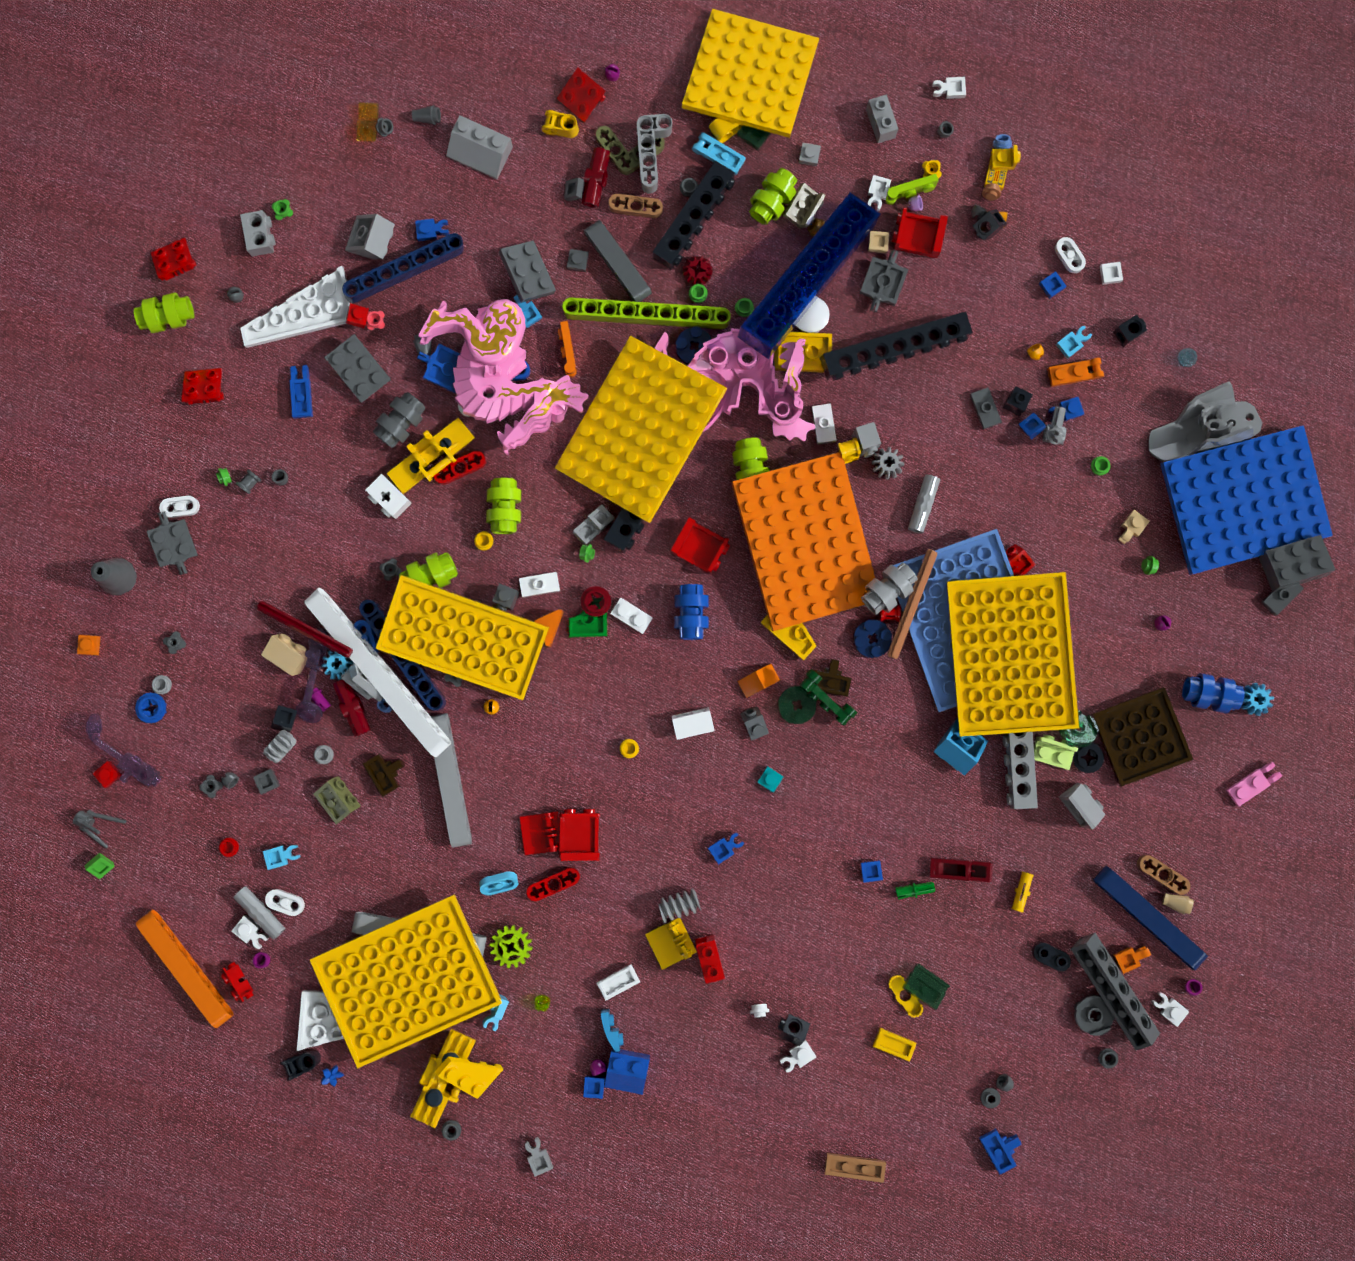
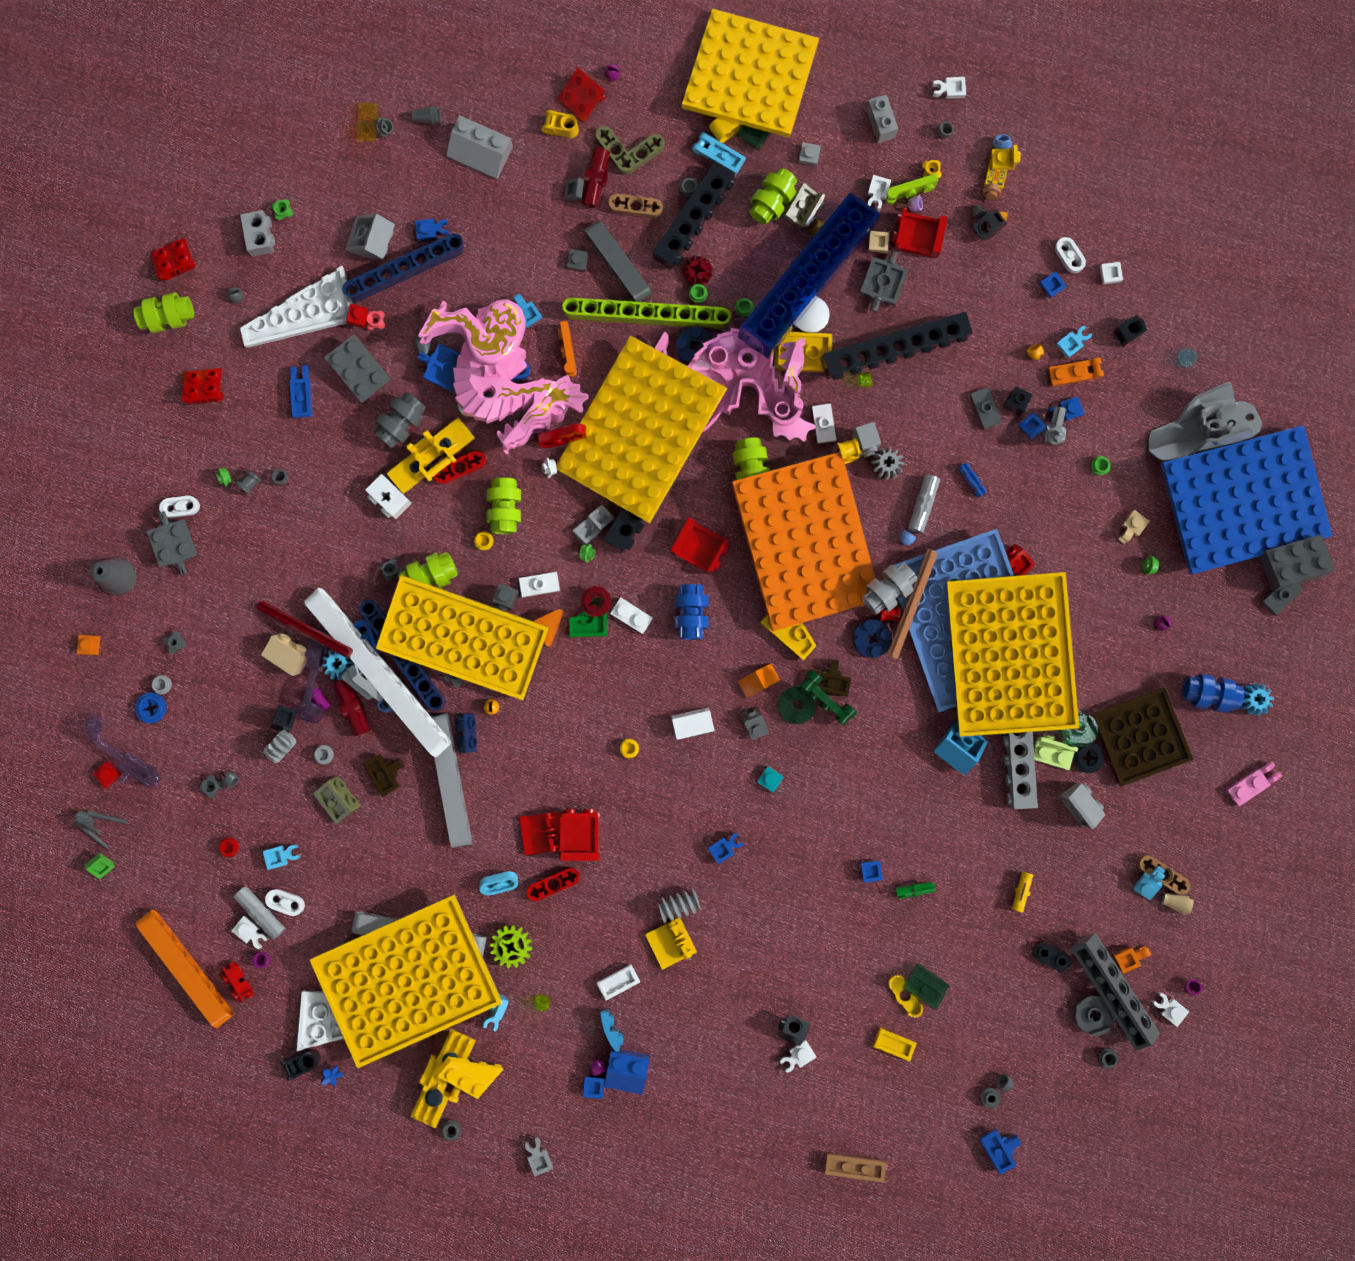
(266, 781): dark grey plate -> none
(468, 742): none -> dark blue hinge
(527, 271): dark grey plate -> none
(549, 467): none -> white plate
(562, 436): none -> red beam
(649, 154): light grey beam -> none
(709, 959): red panel -> none
(759, 1010): white plate -> none
(865, 380): none -> clear neon green hinge
(906, 538): none -> medium blue hinge
(961, 869): dark red slope -> none
(972, 479): none -> blue axle
(1150, 884): none -> medium azure plate
(1150, 918): dark blue beam -> none

